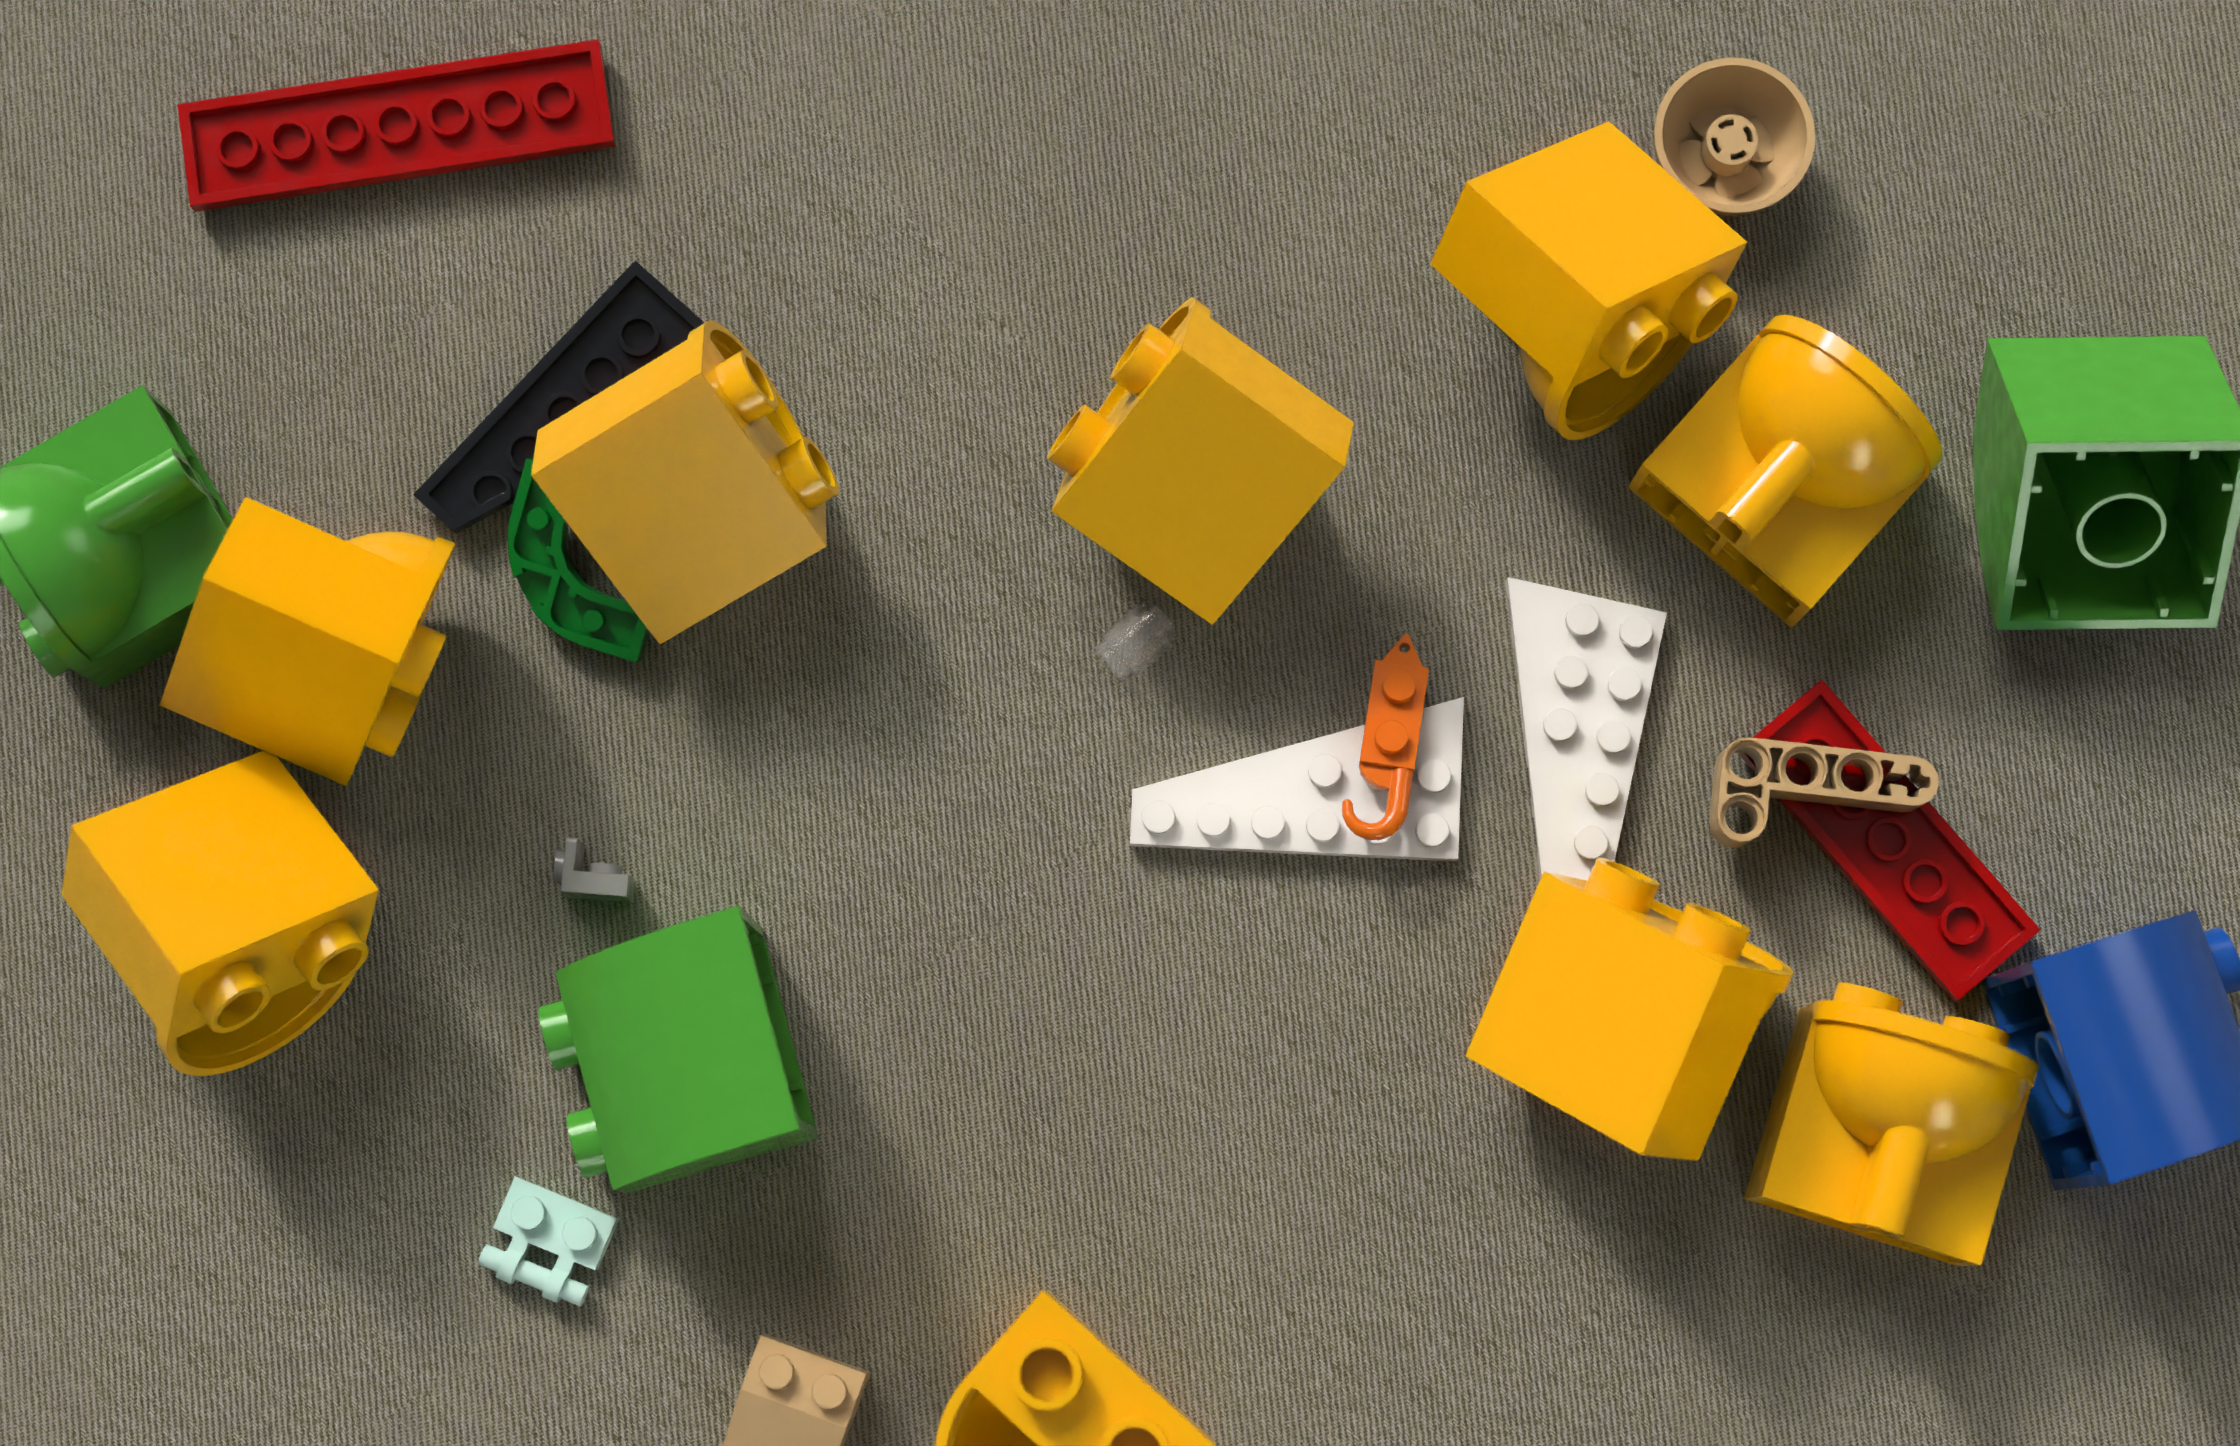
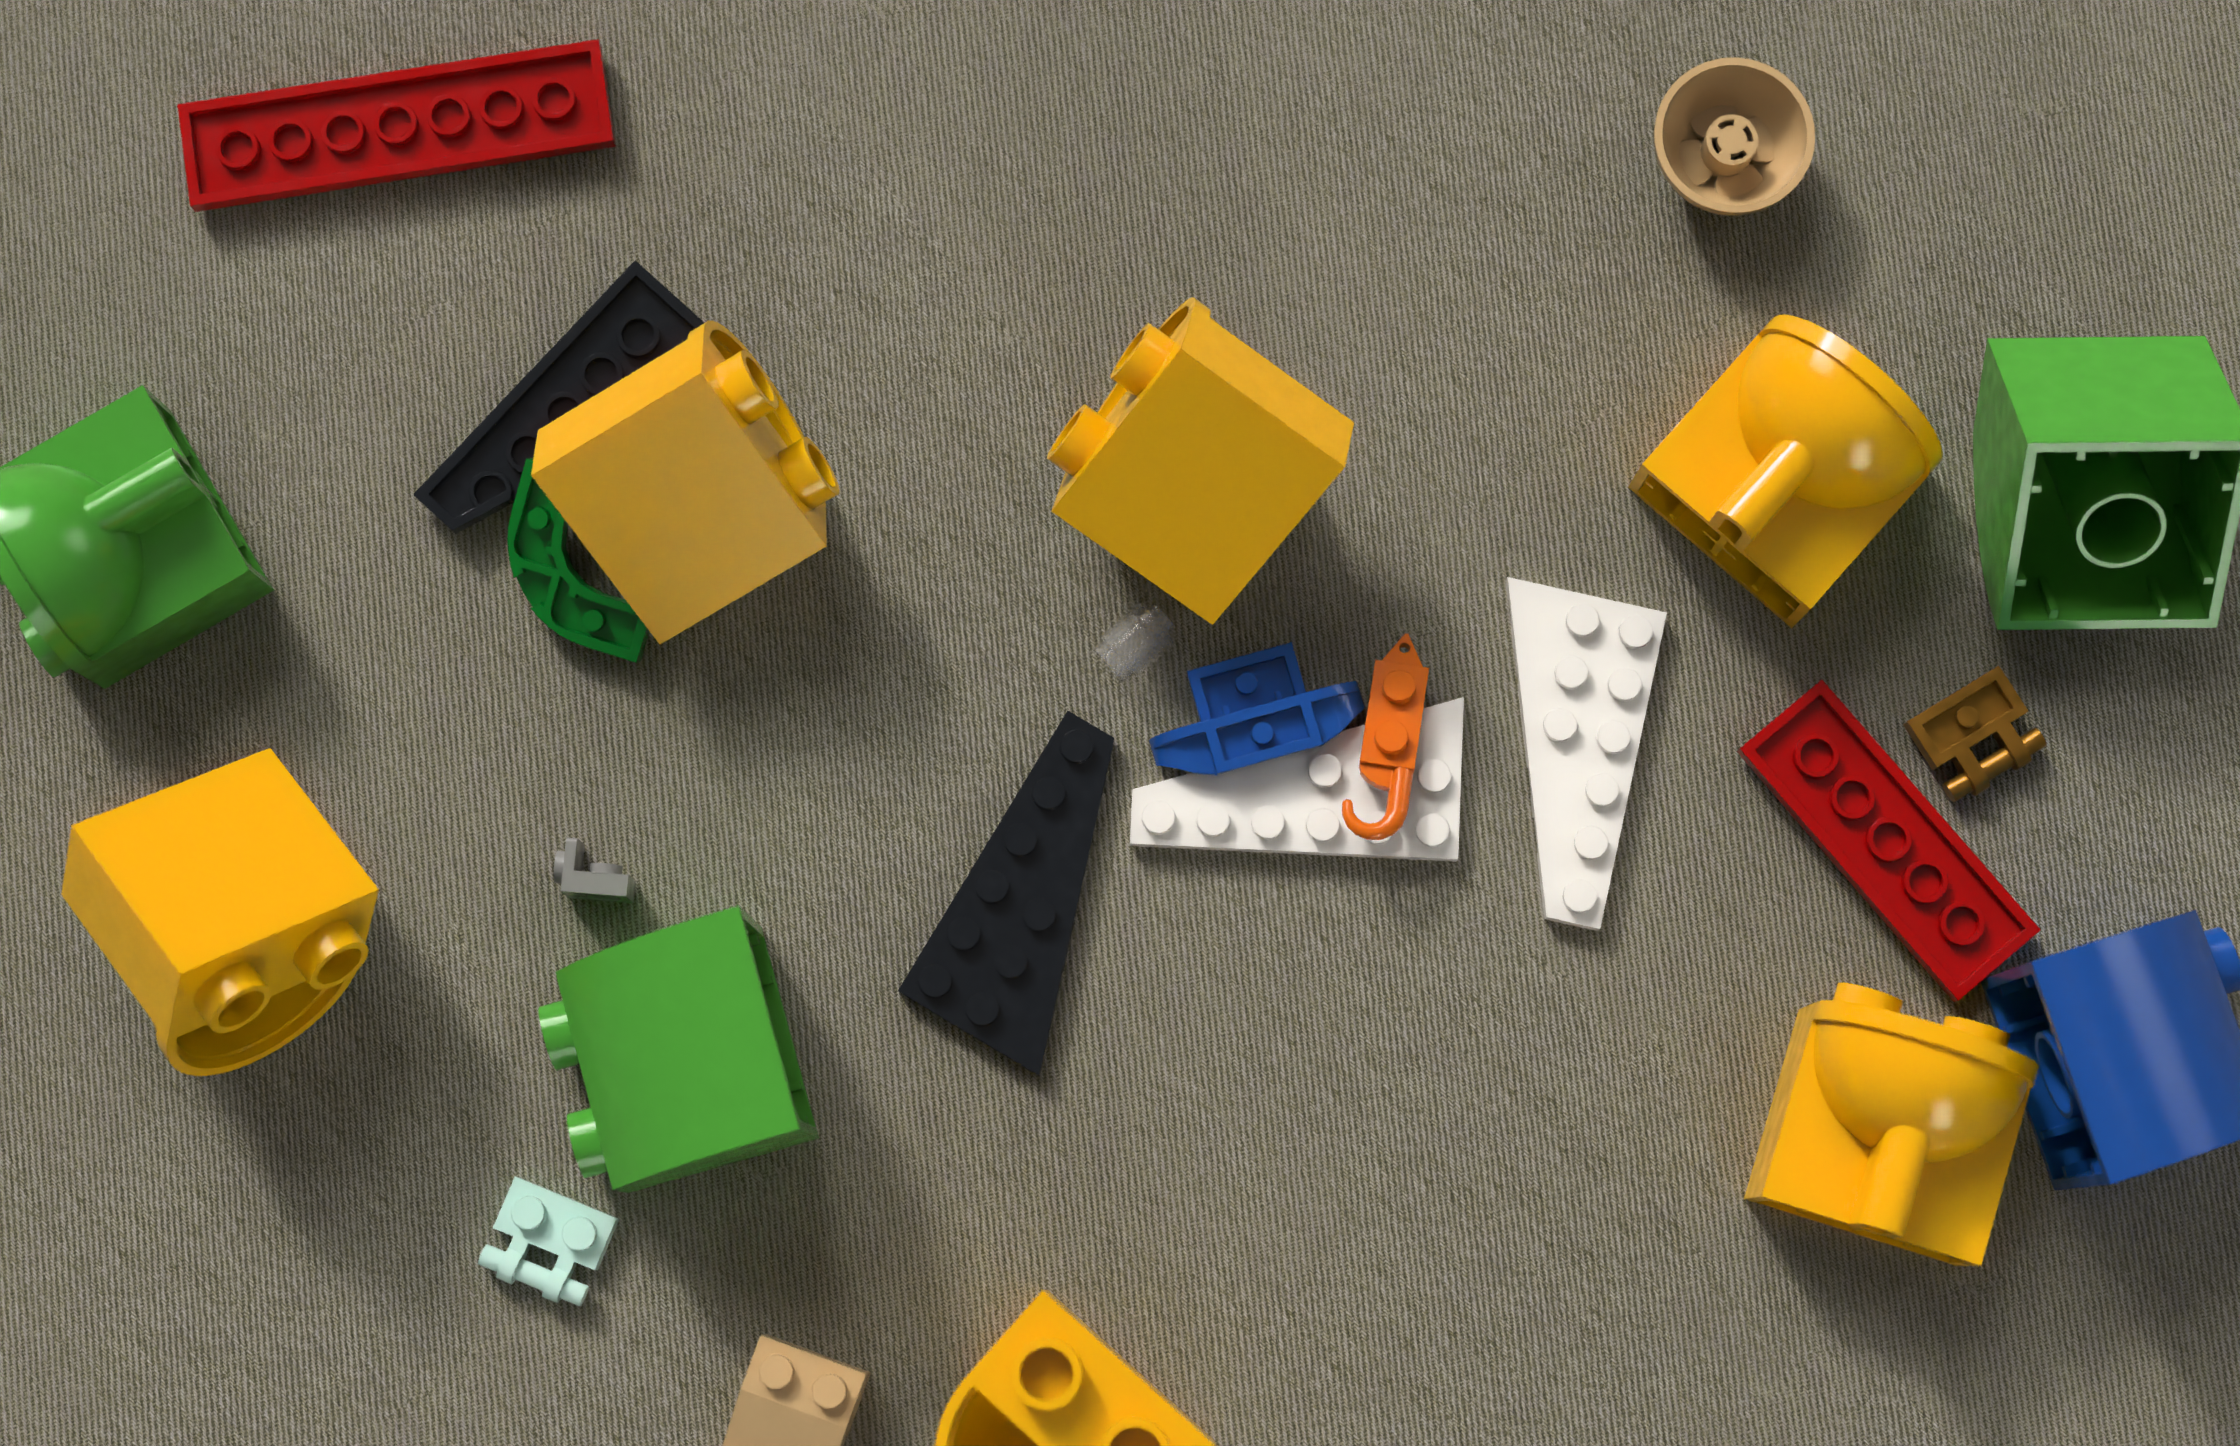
(310, 640): yellow piece -> none
(1010, 926): none -> black wing
(1255, 713): none -> blue plate
(1592, 272): yellow piece -> none
(1627, 1008): yellow piece -> none
(1824, 785): tan beam -> none
(1967, 718): none -> pearl gold plate

